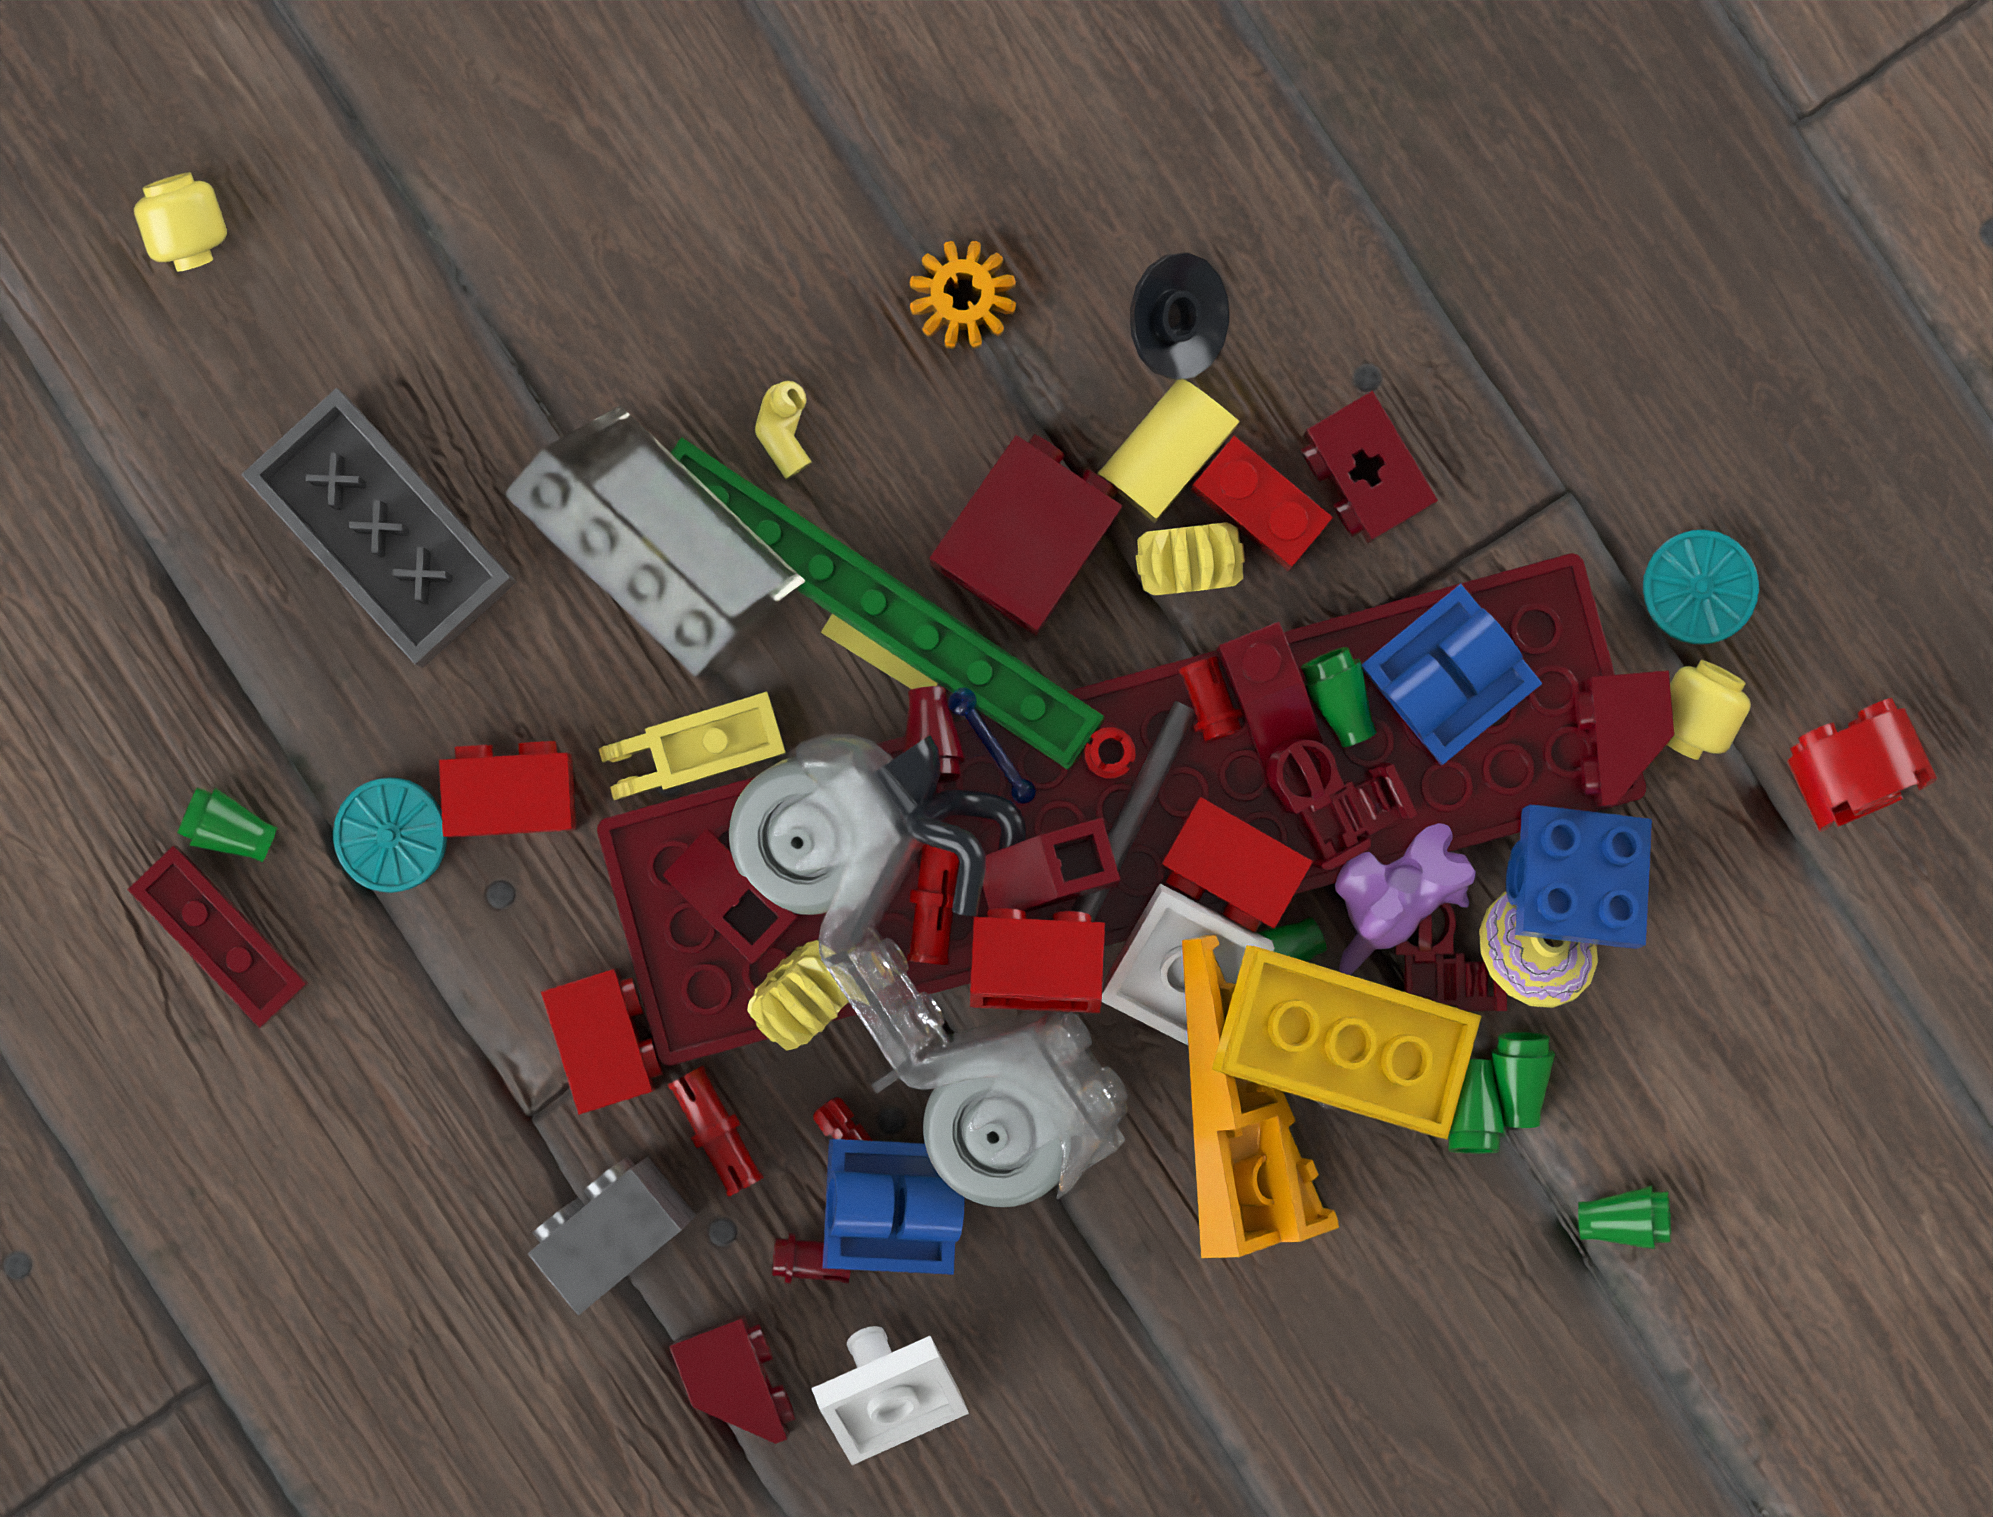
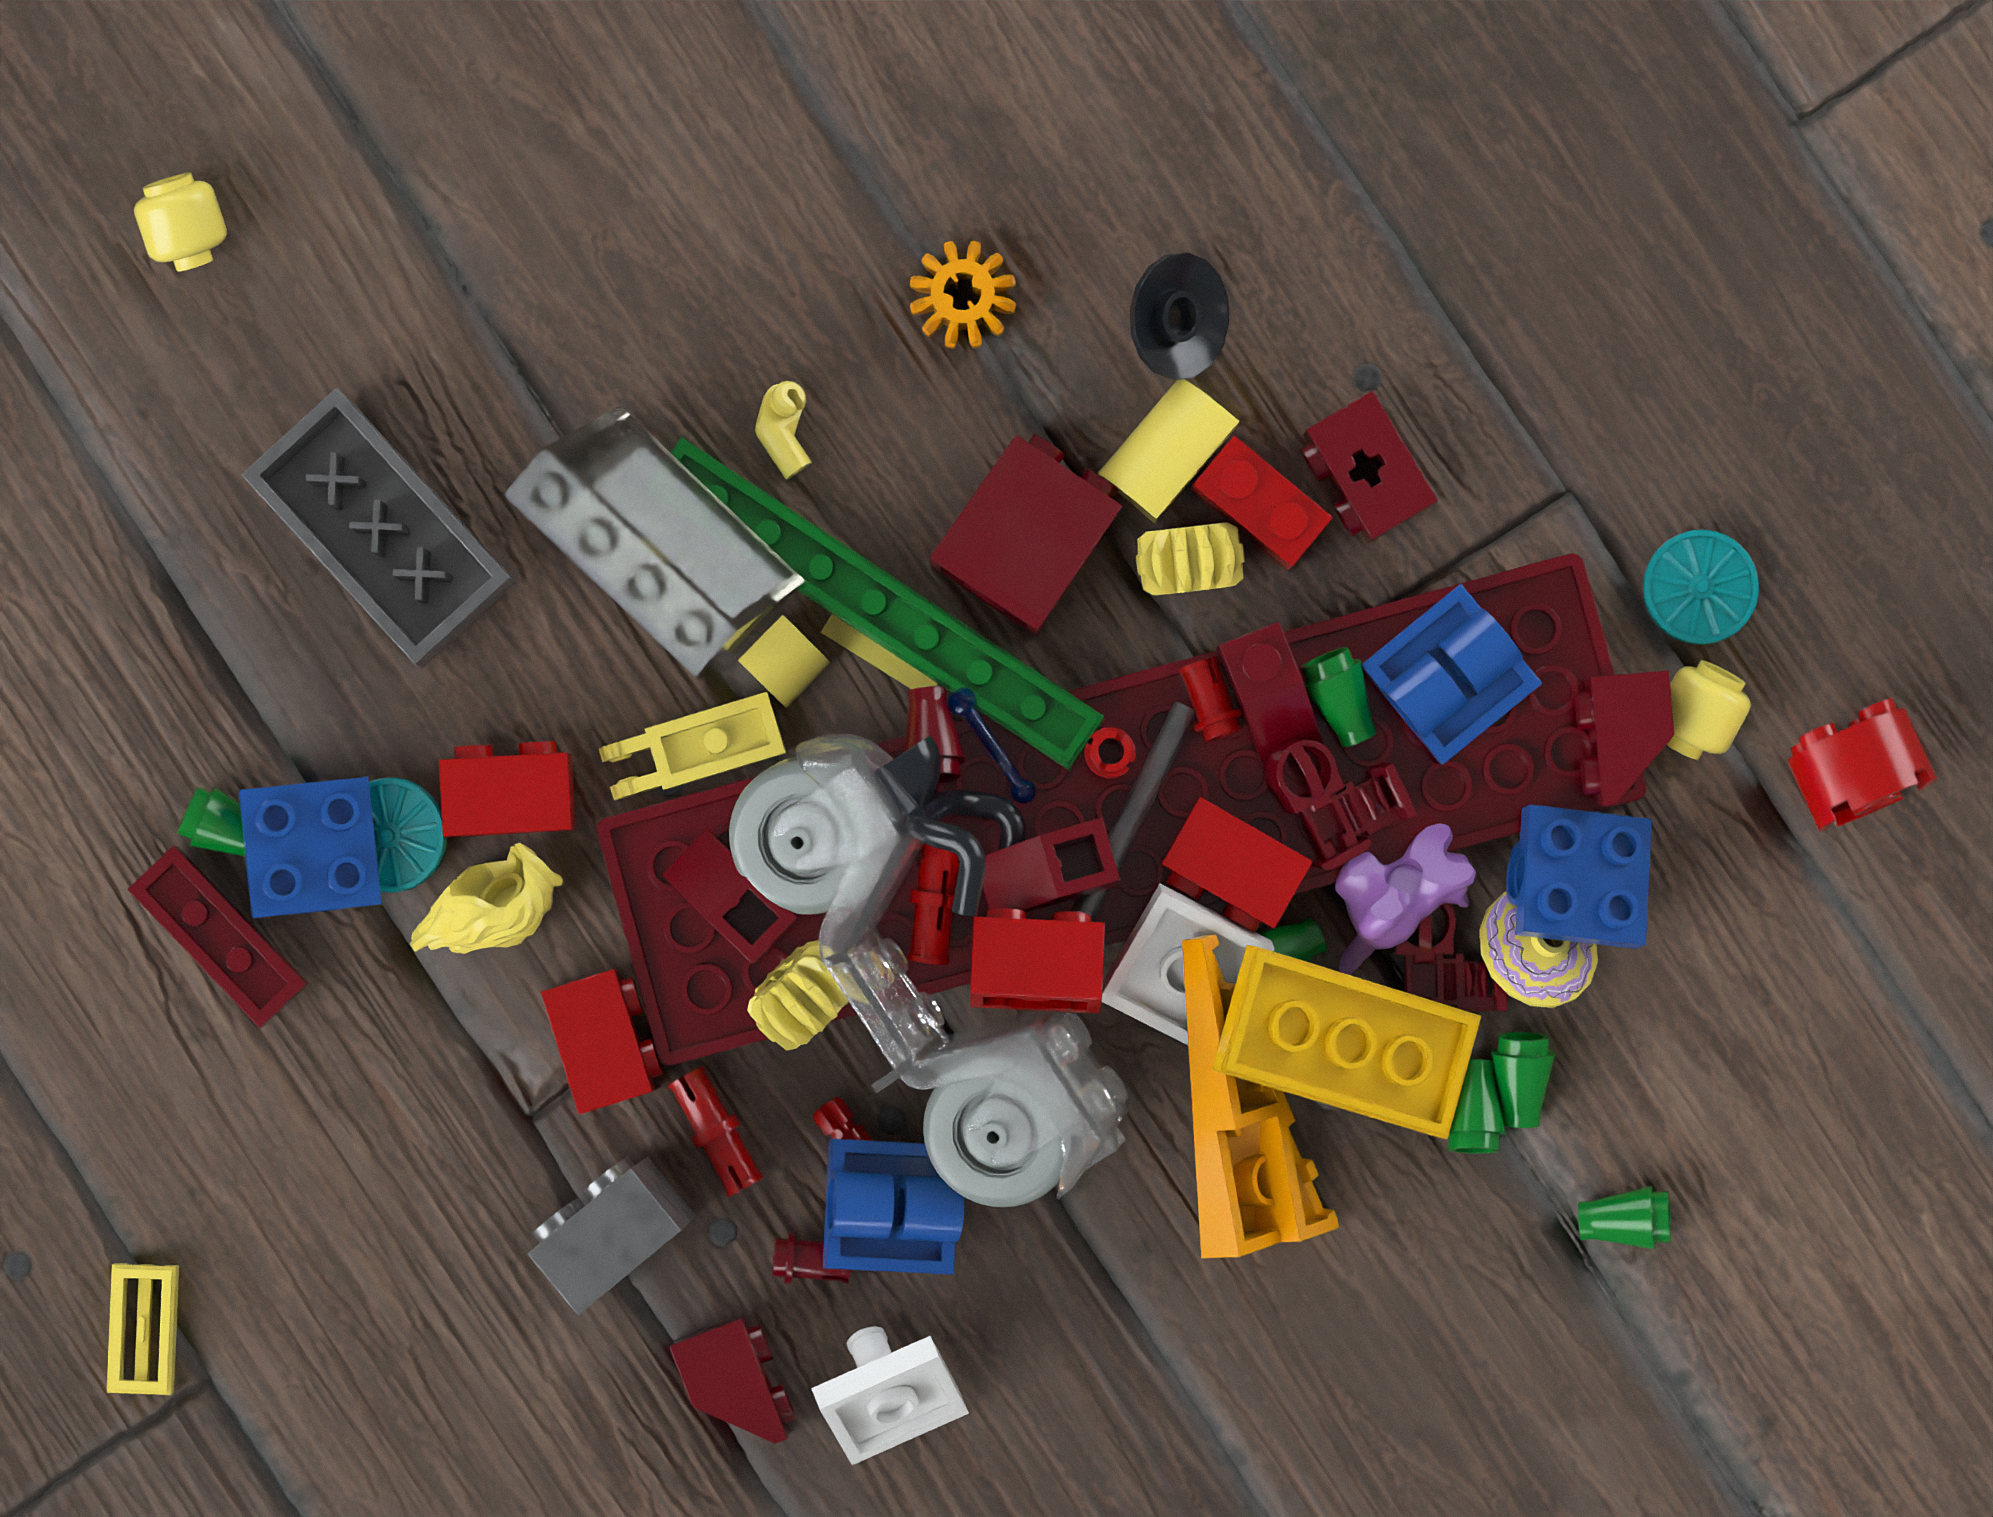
(168, 1329): none -> light yellow tile
(310, 847): none -> blue plate
(490, 905): none -> light yellow hair
(784, 661): none -> light yellow brick

